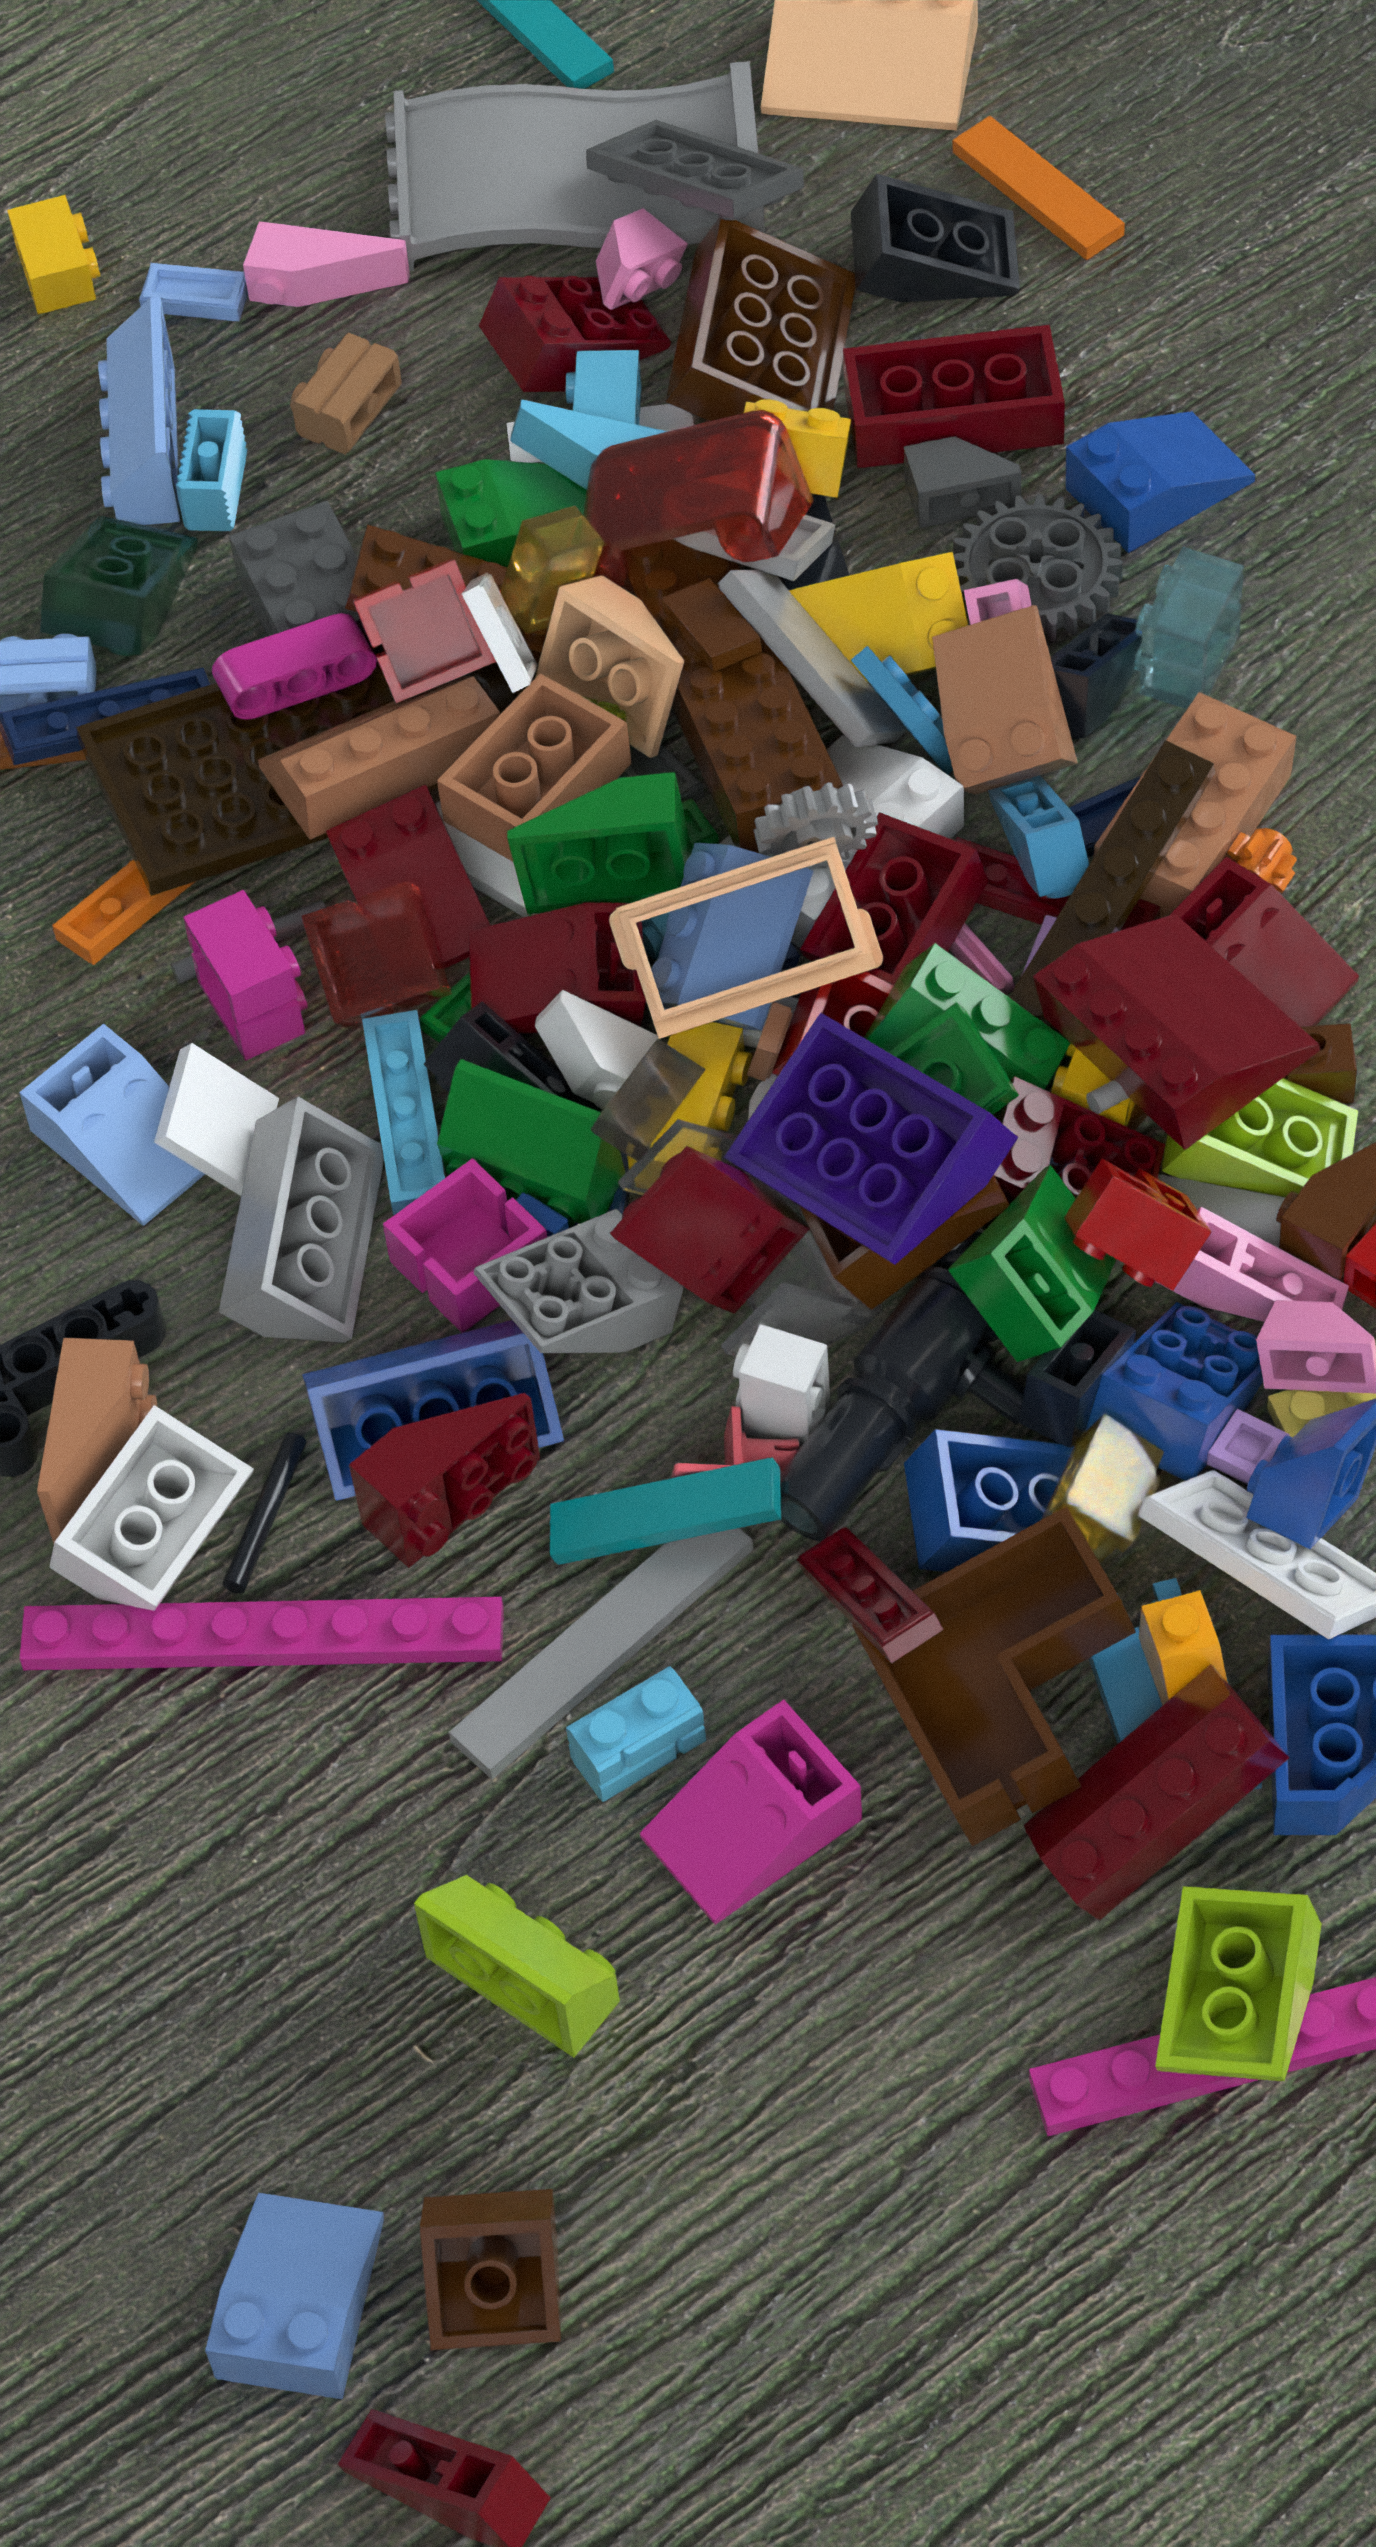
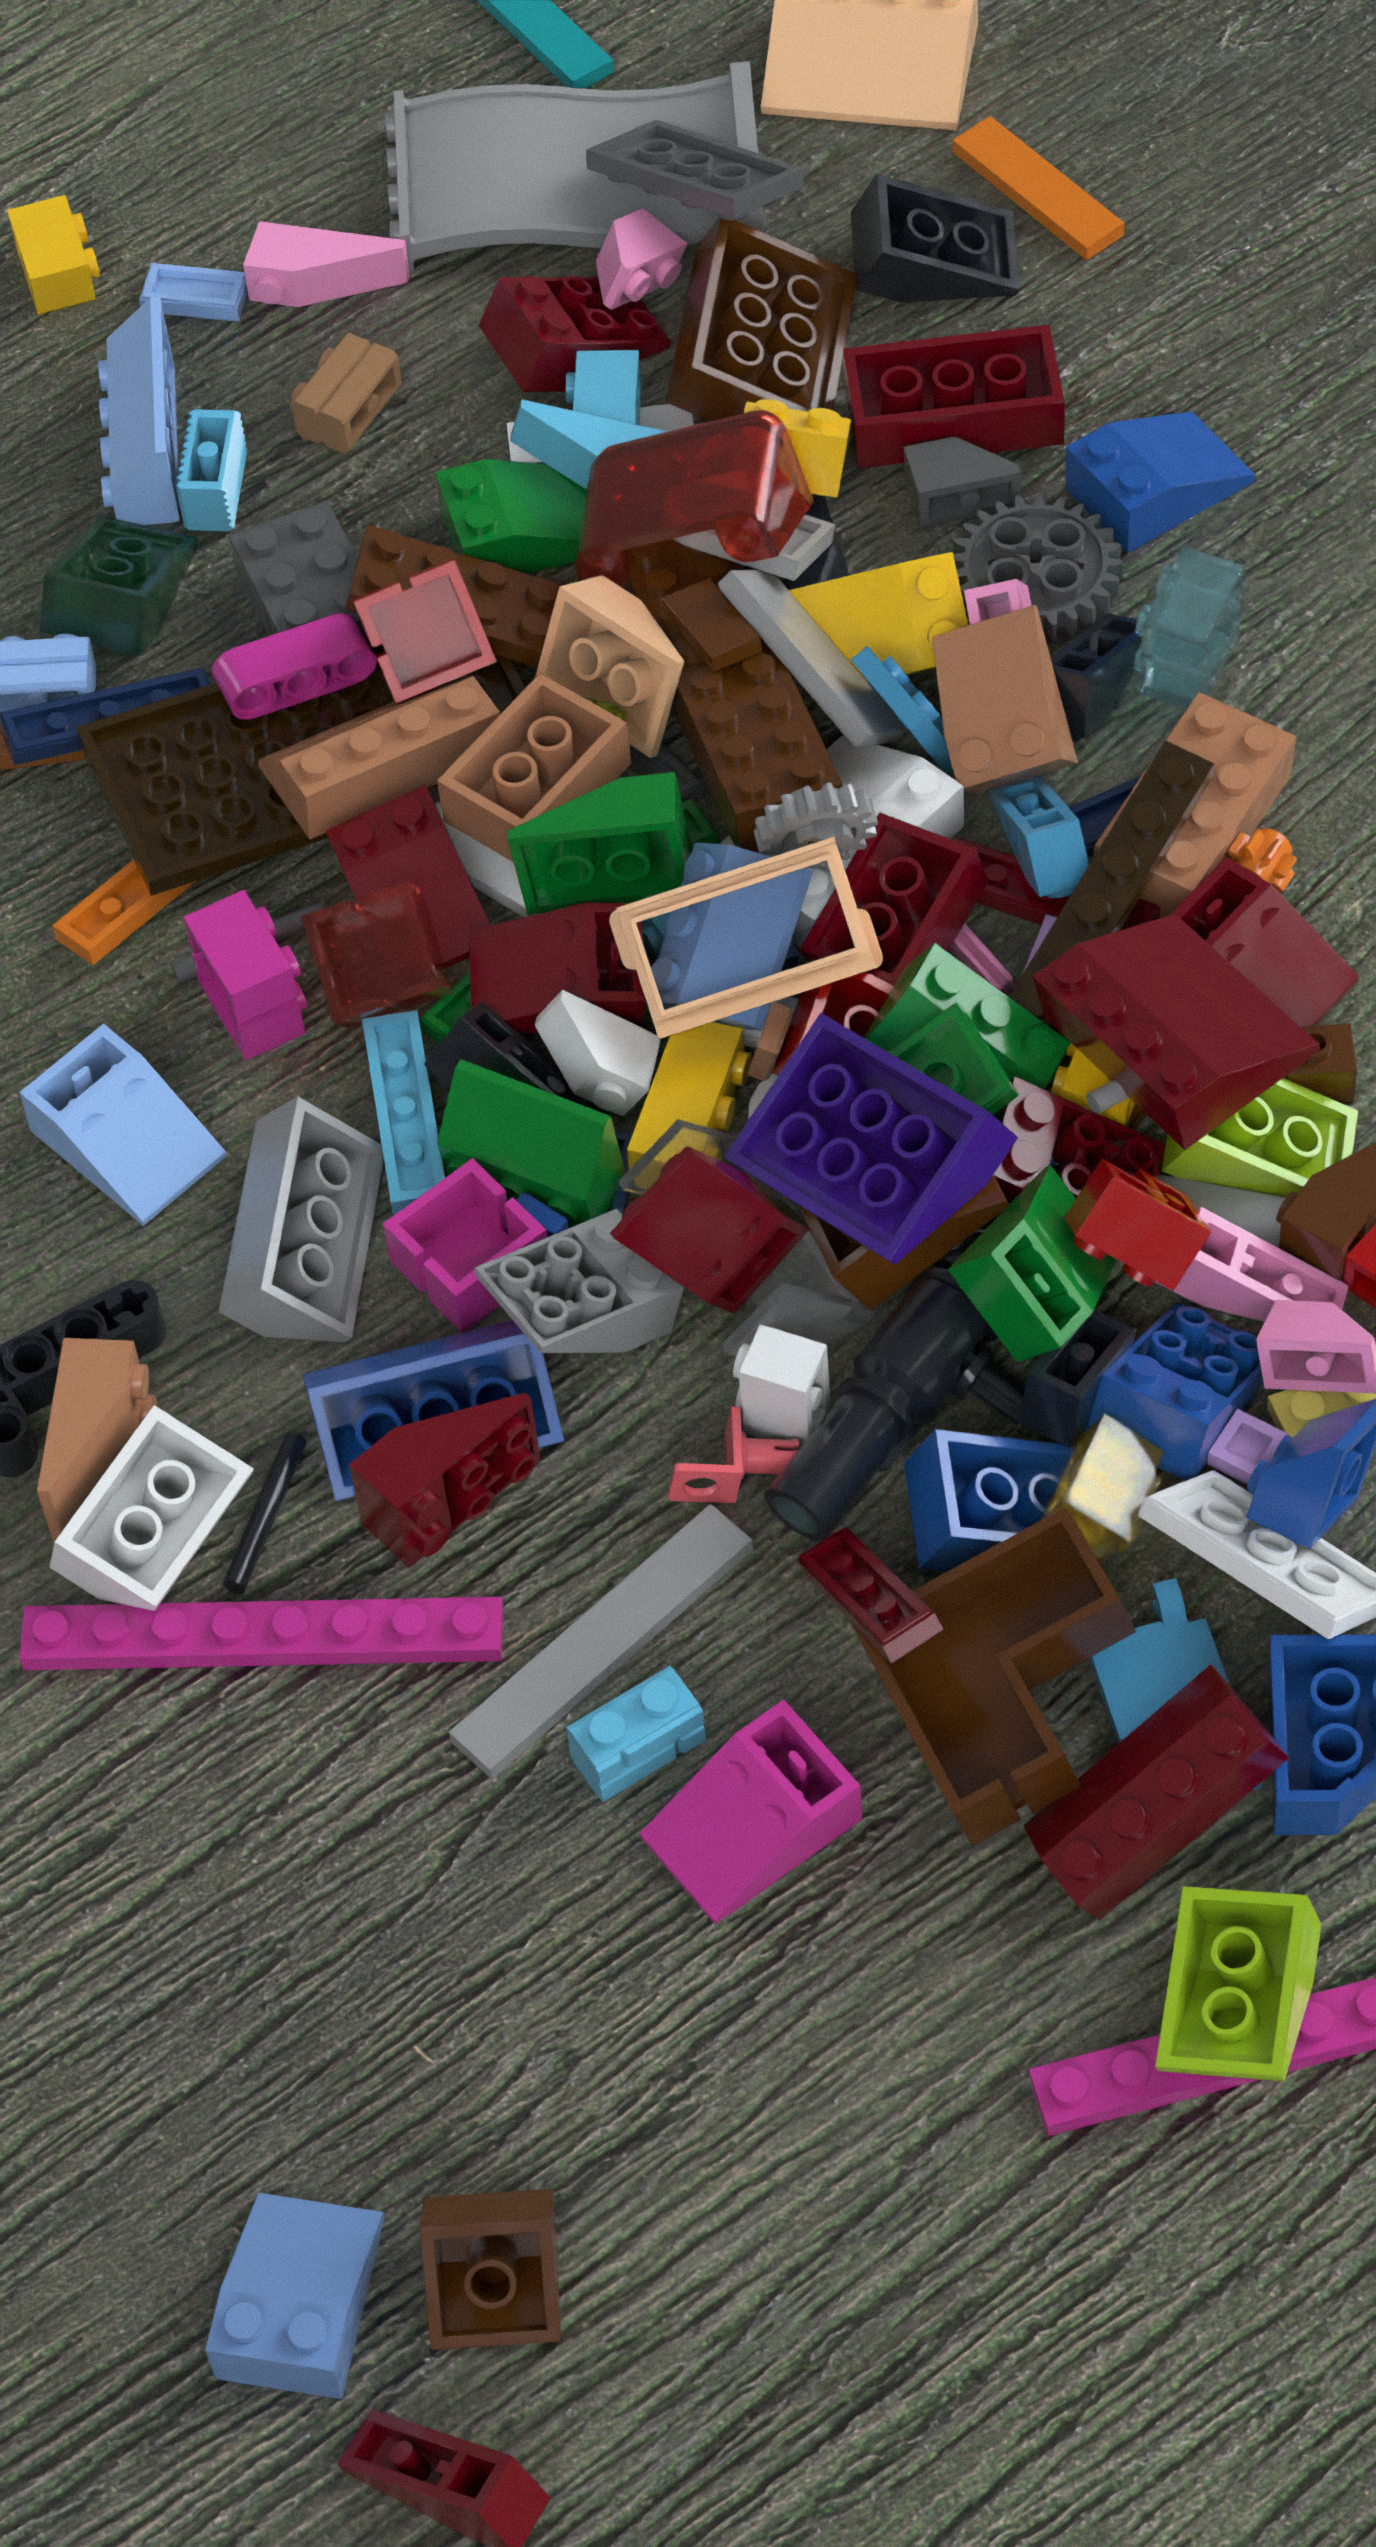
(212, 1116): white tile -> none
(500, 631): white tile -> none
(517, 1961): lime slope -> none
(547, 555): clear yellow brick -> none
(647, 1100): clear smoke tile -> none
(665, 1511): teal tile -> none
(1178, 1642): light orange slope -> none

